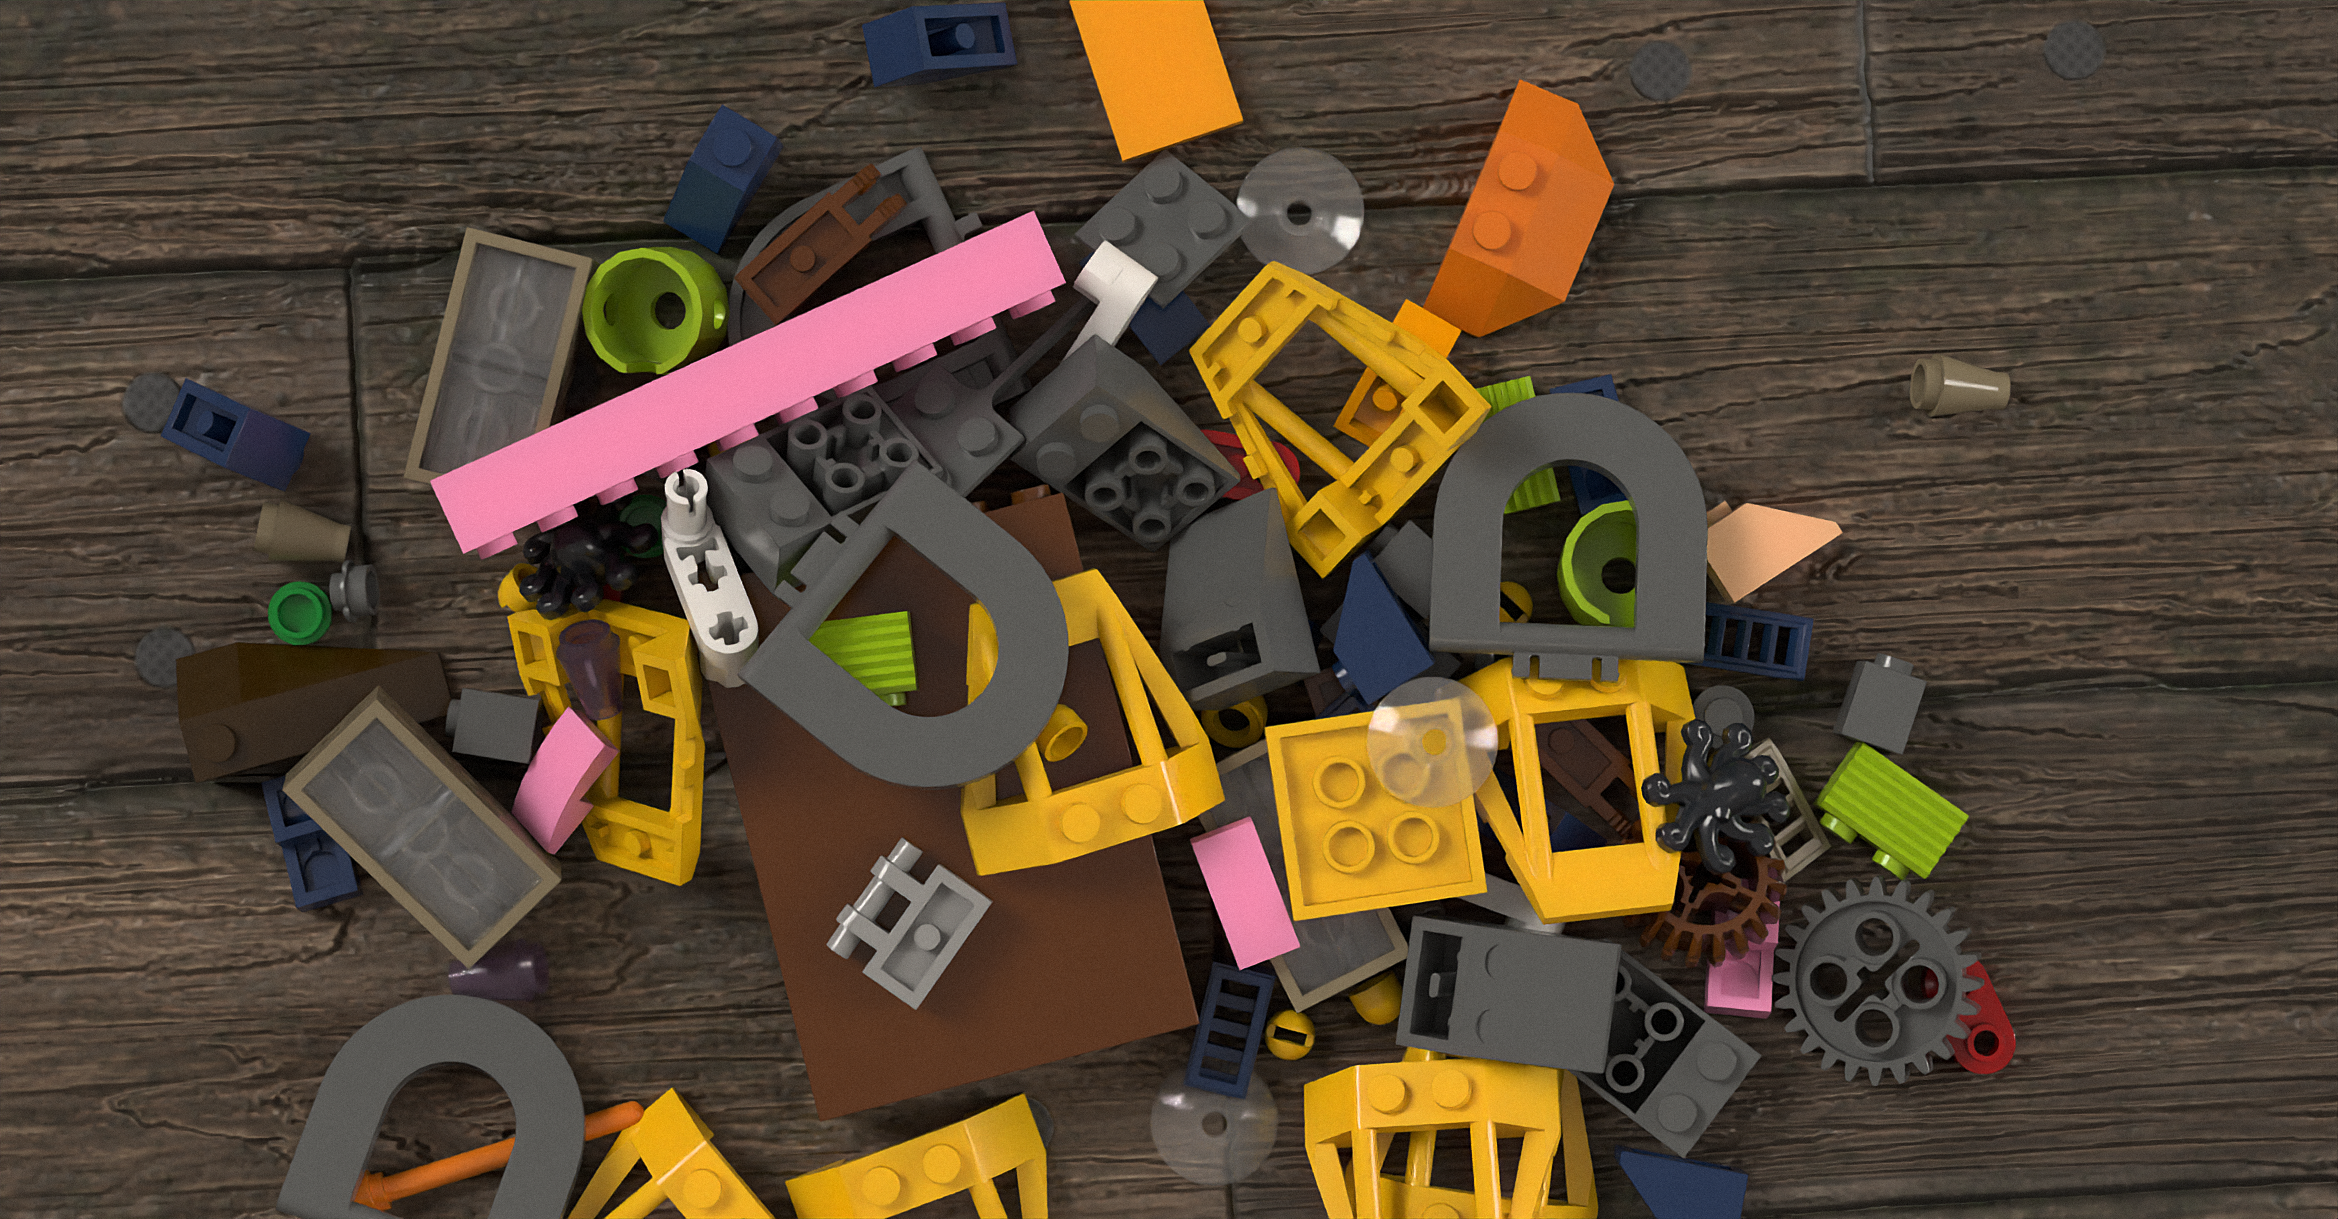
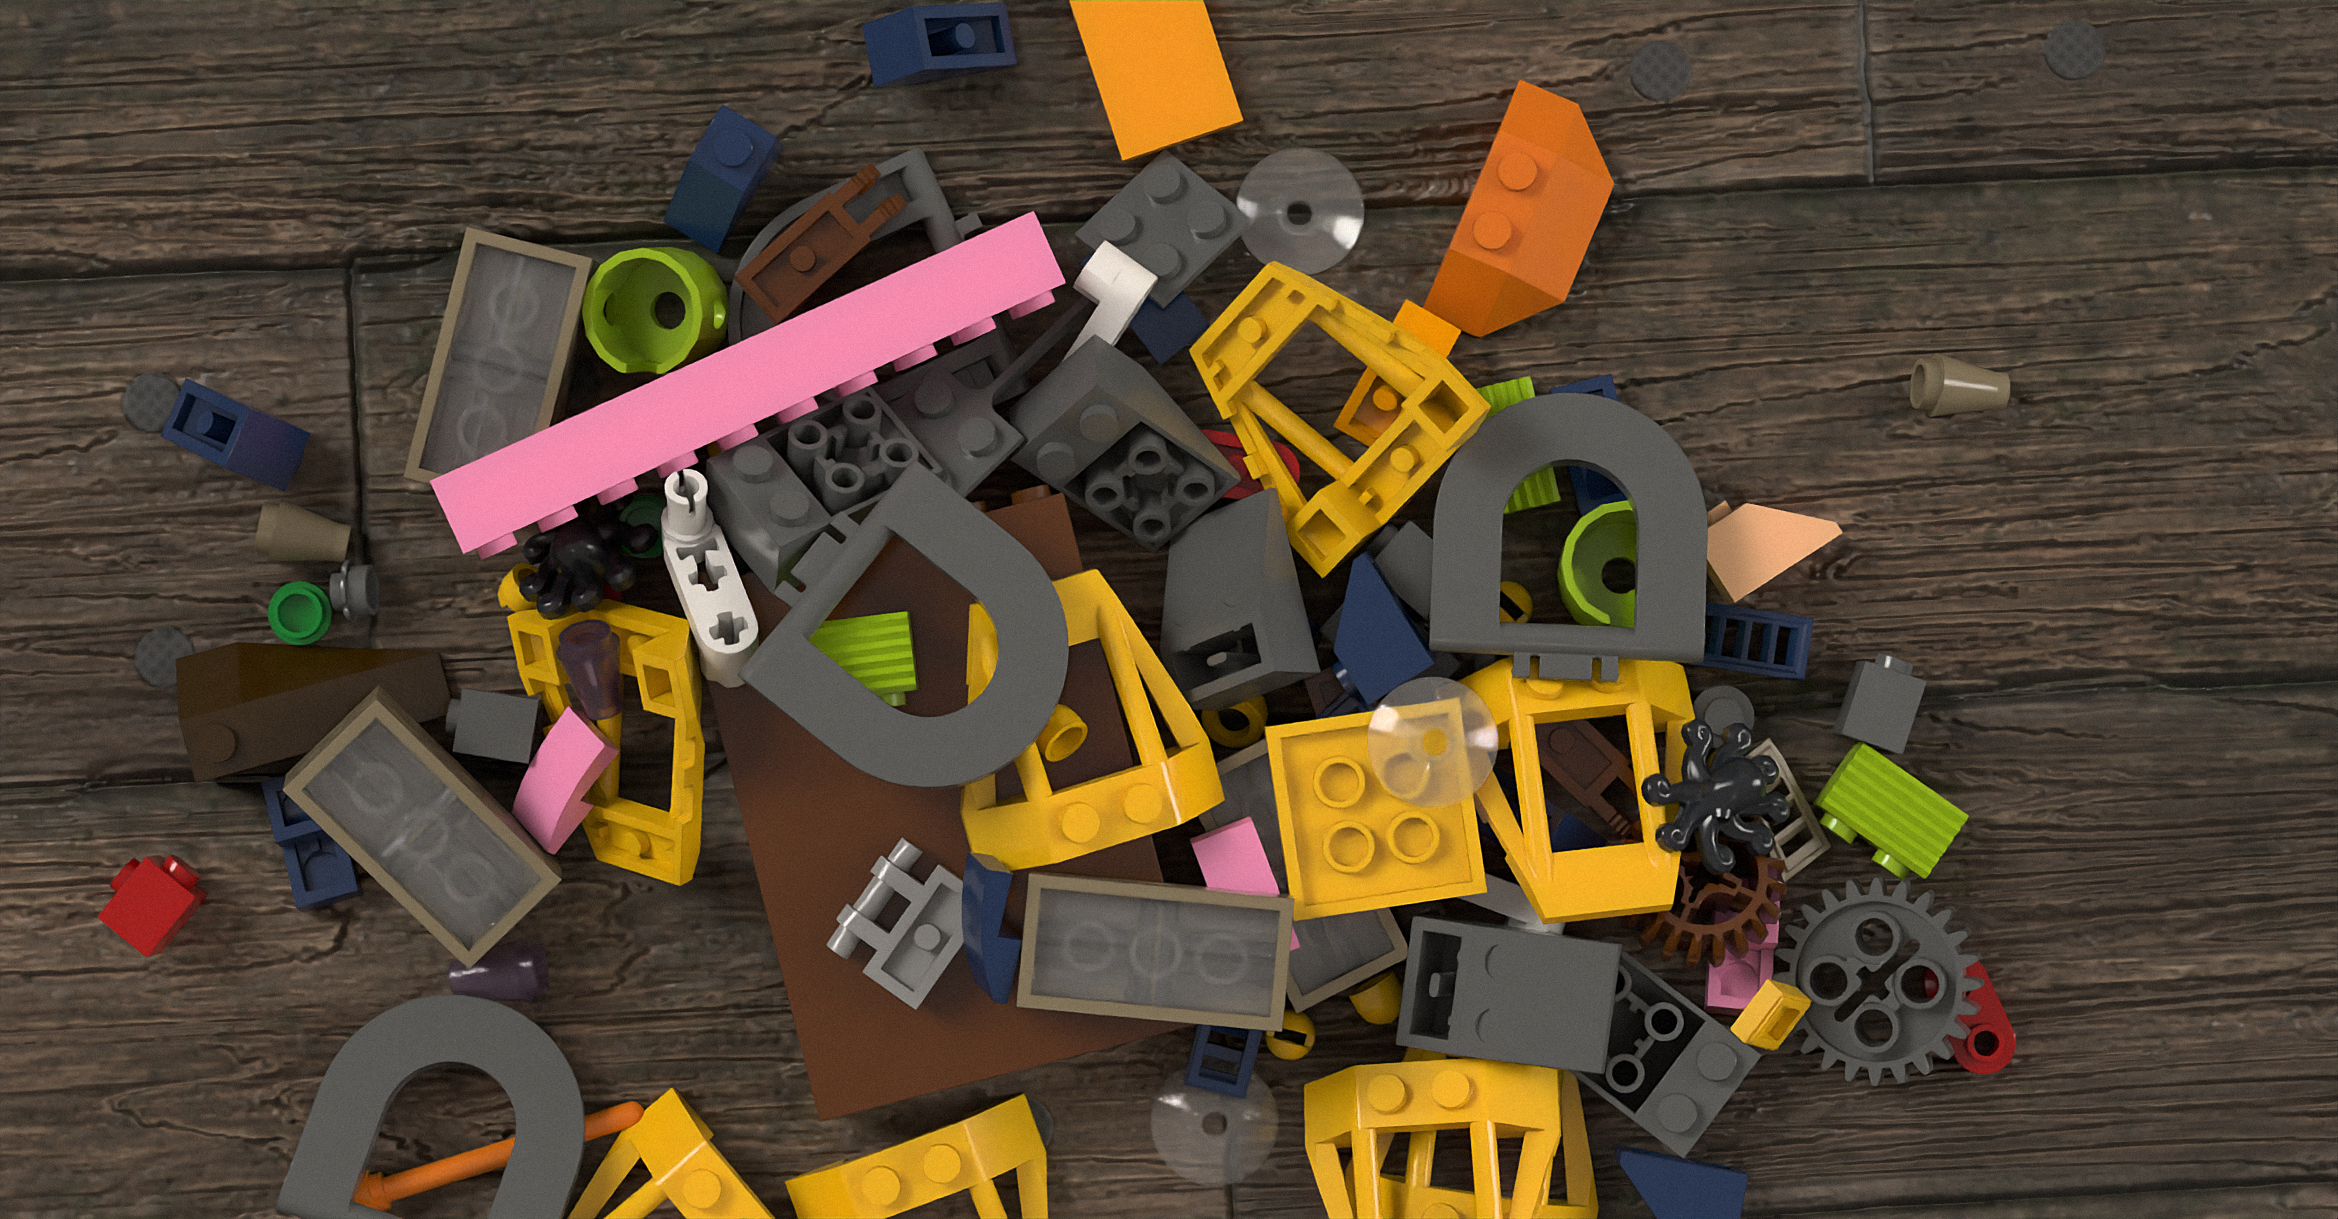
(153, 901): none -> red brick
(988, 942): none -> dark blue slope
(1155, 951): none -> clear brick
(1771, 1015): none -> yellow tile

